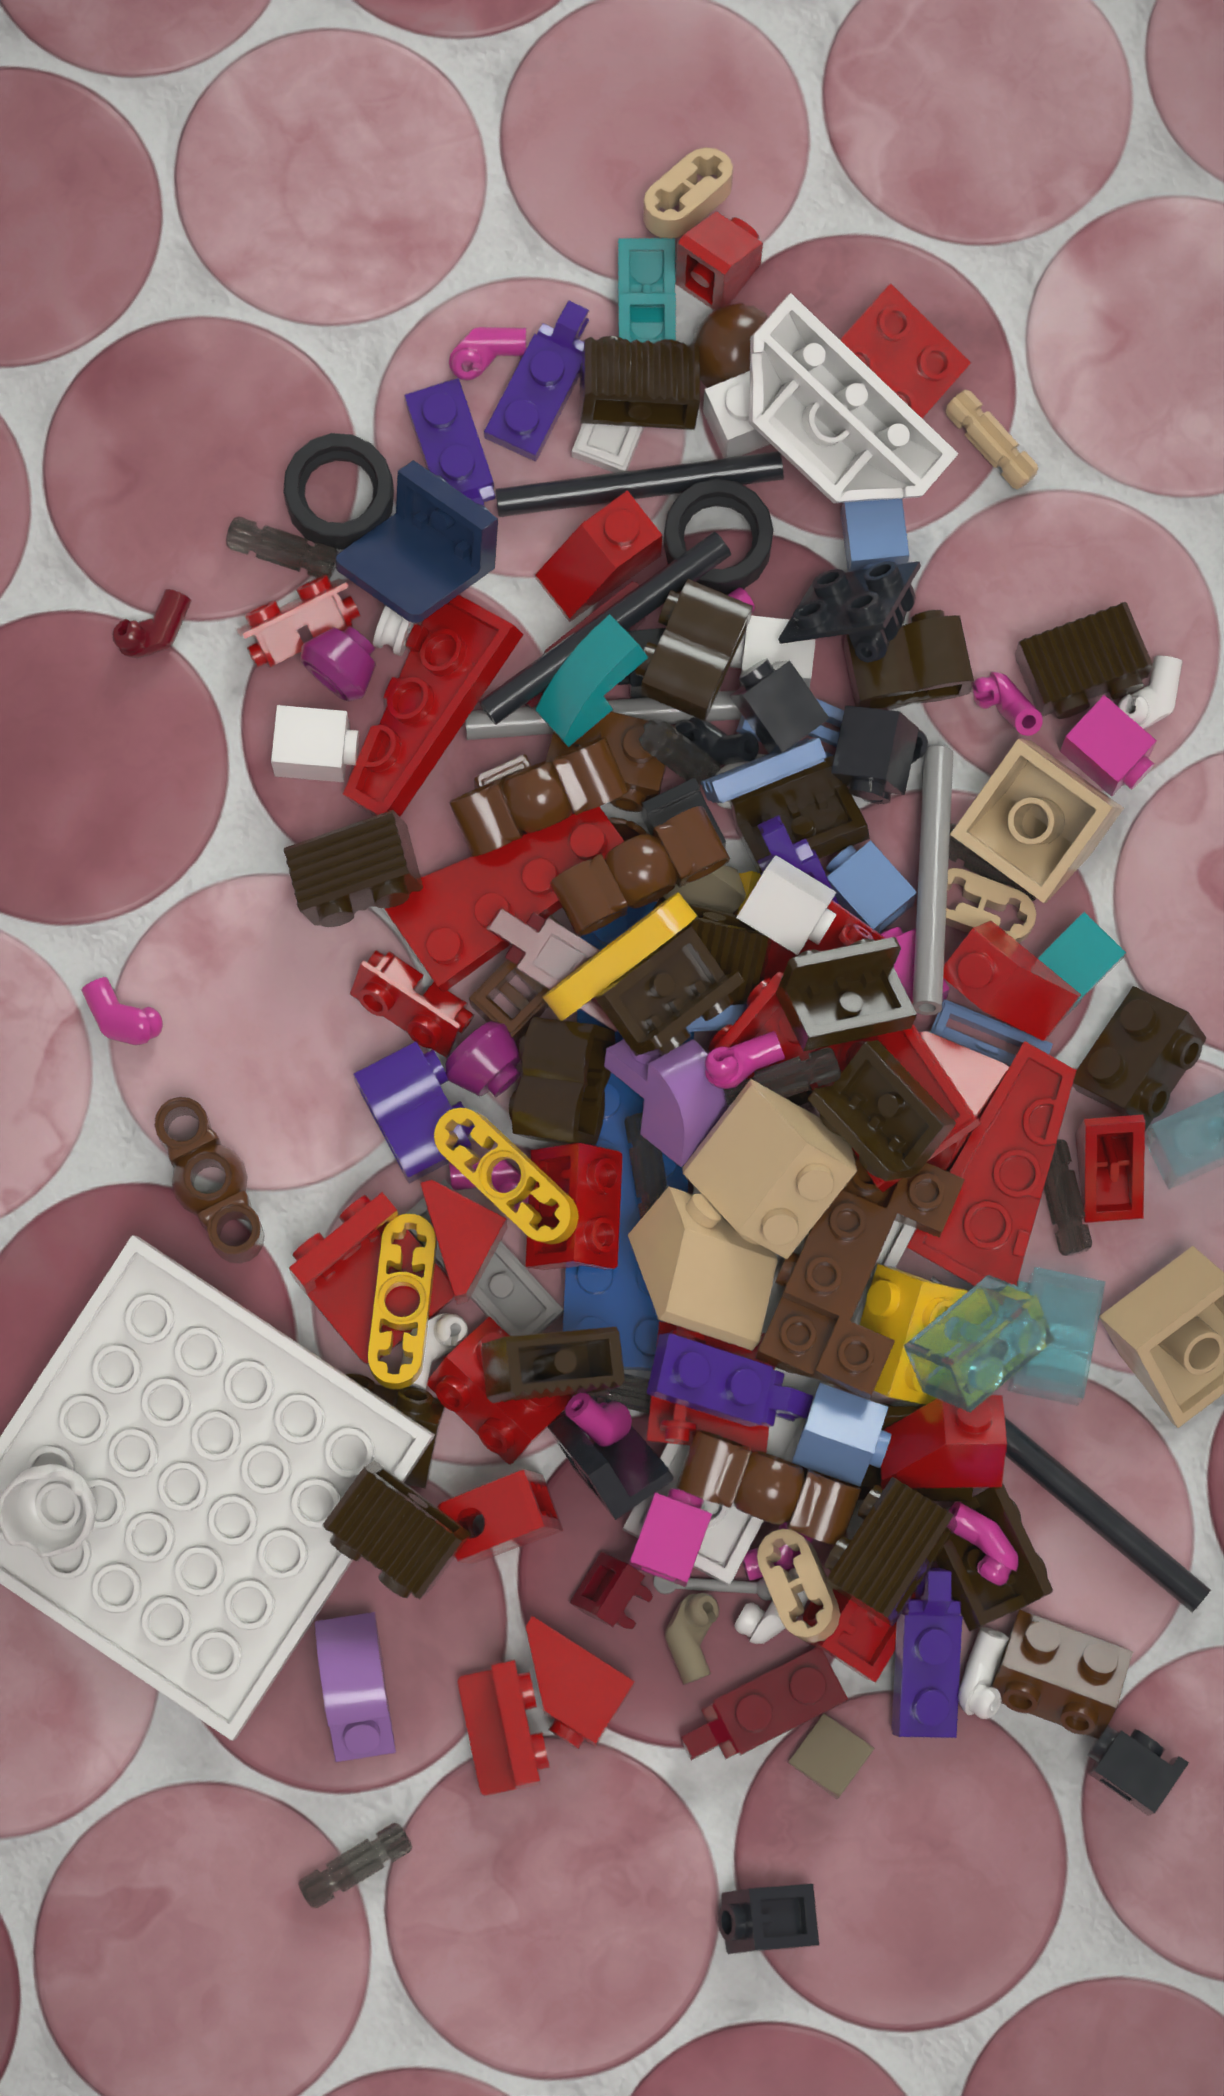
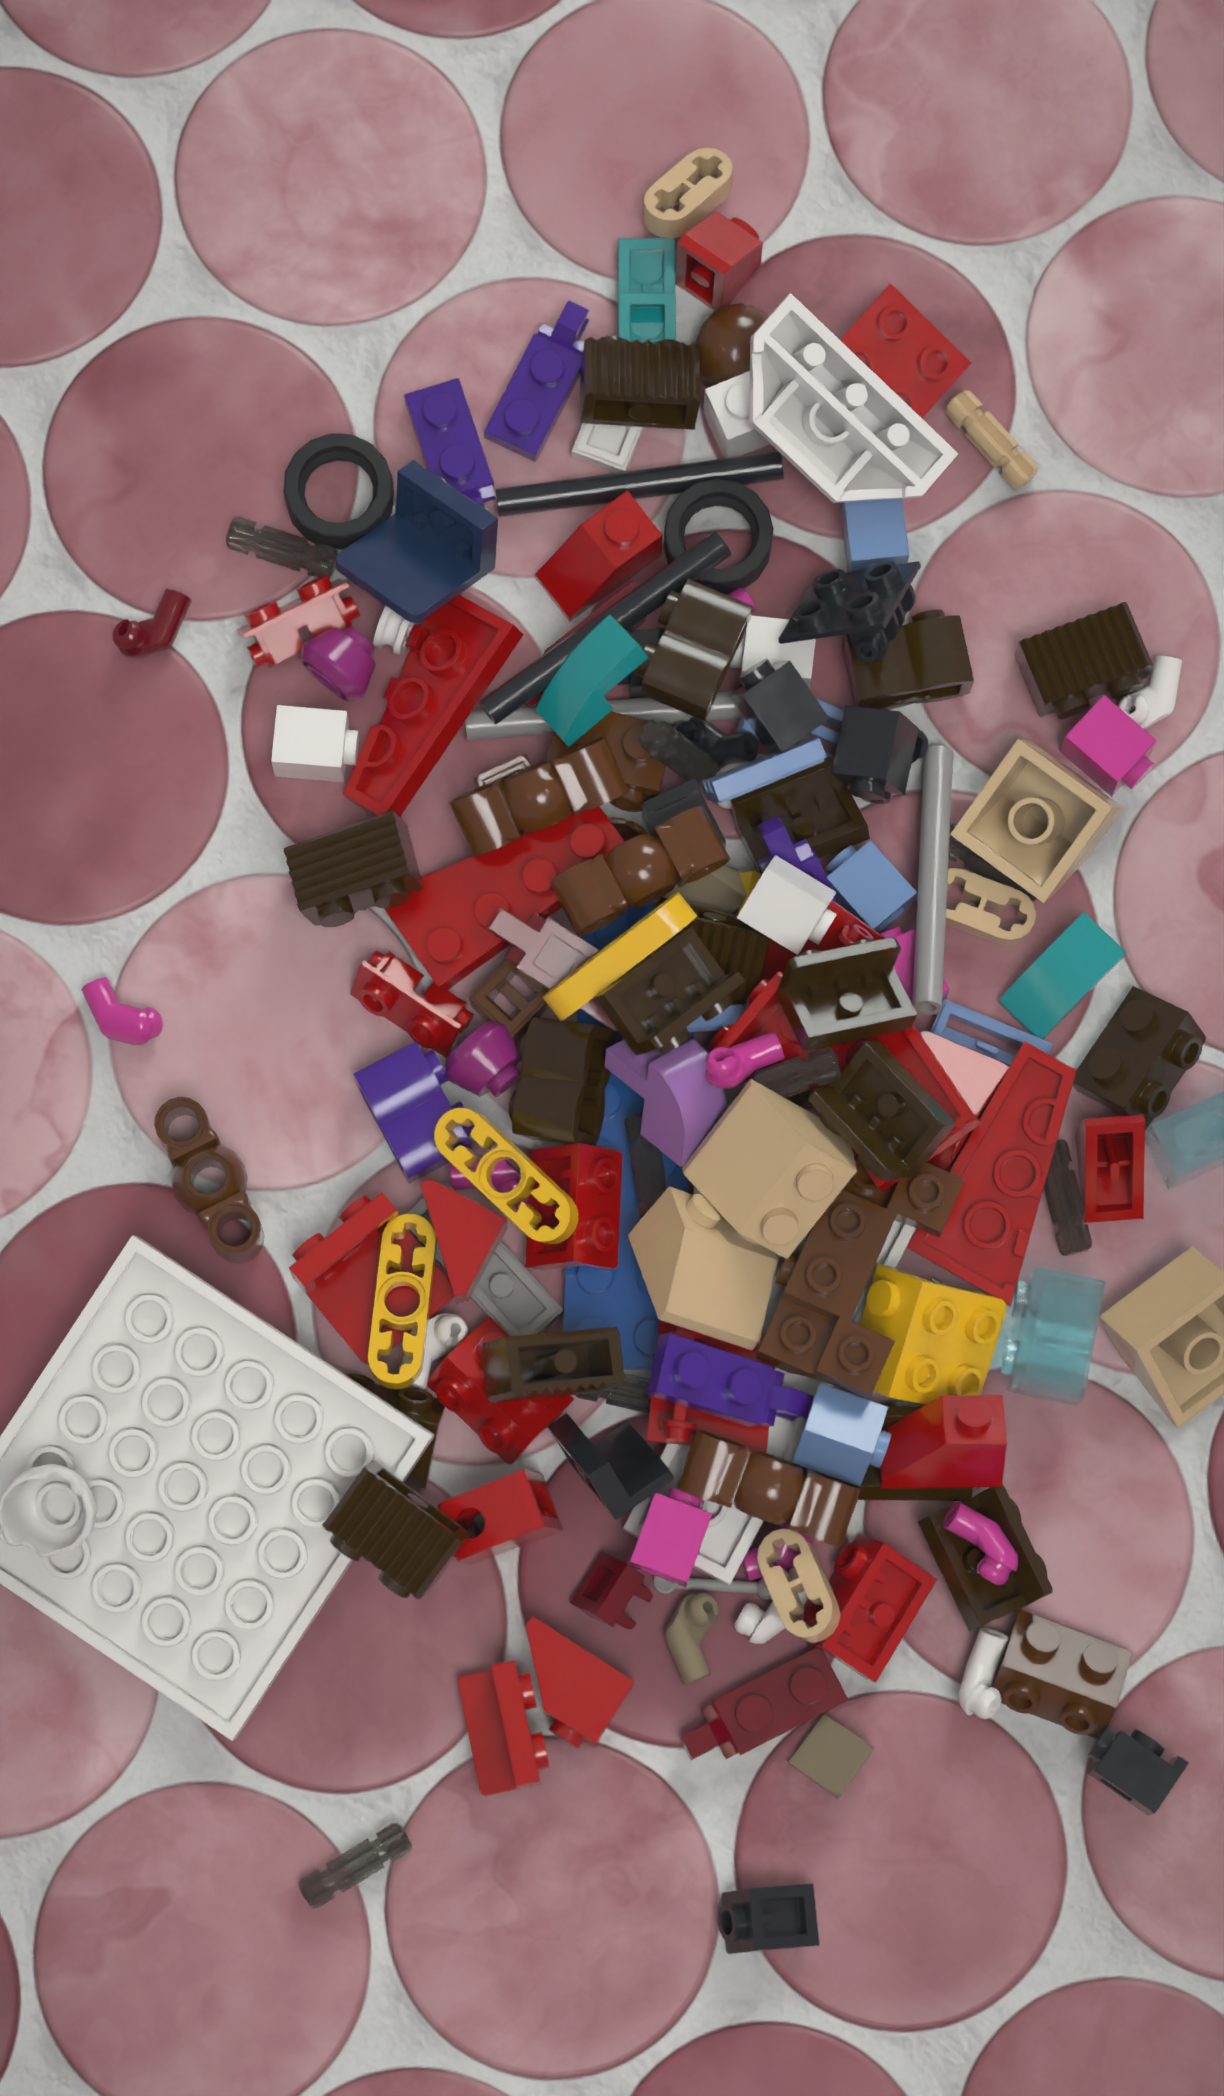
(354, 1687): medium lavender brick -> none
(481, 348): dark pink arm -> none
(601, 1422): dark pink arm -> none
(889, 1550): dark brown brick -> none
(928, 1661): dark purple hinge -> none
(979, 1343): clear light blue brick -> none
(1009, 701): dark pink arm -> none
(1009, 981): red slope -> none
(1104, 1519): black piece -> none

